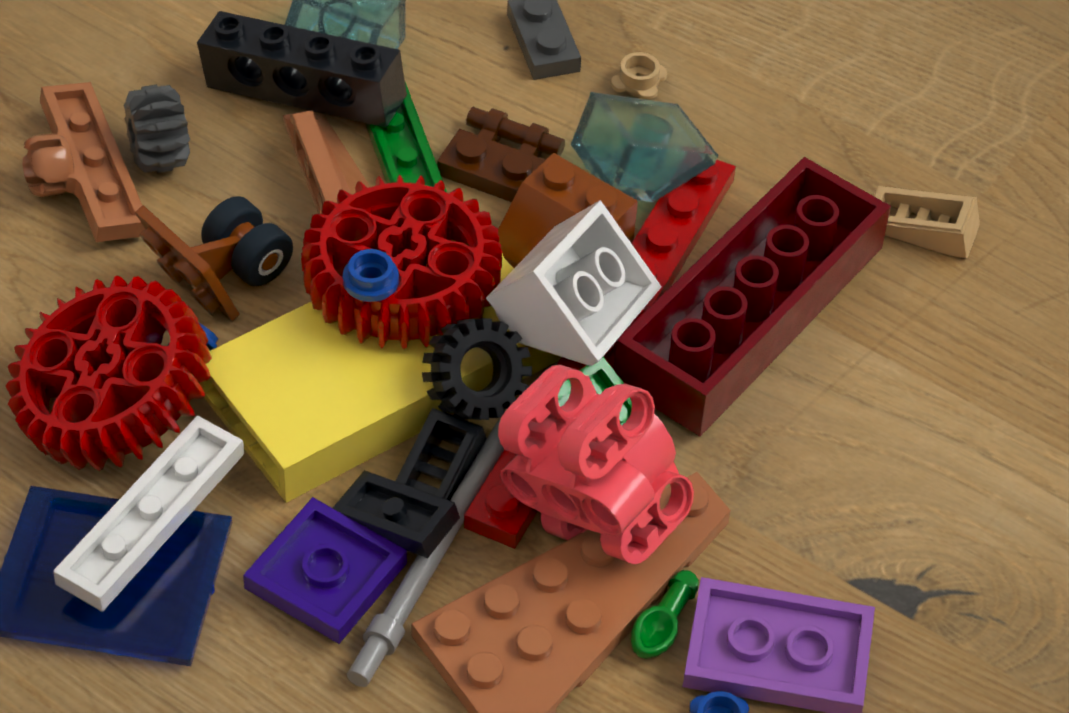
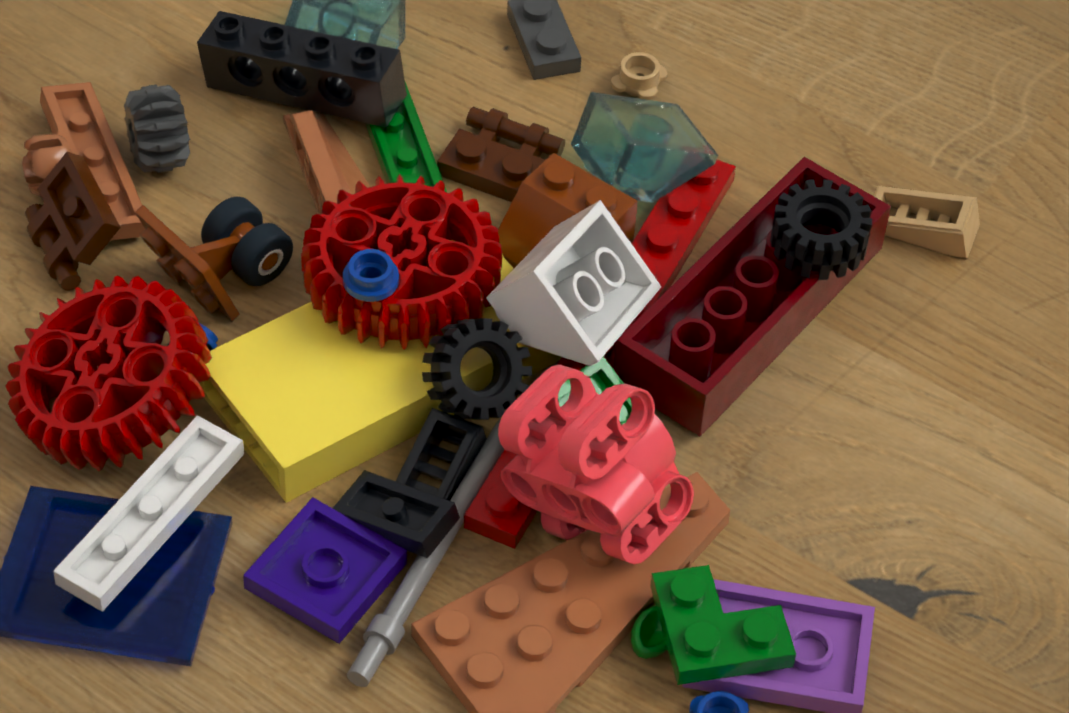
(72, 221): none -> reddish brown plate
(712, 643): none -> green plate
(815, 250): none -> black tyre

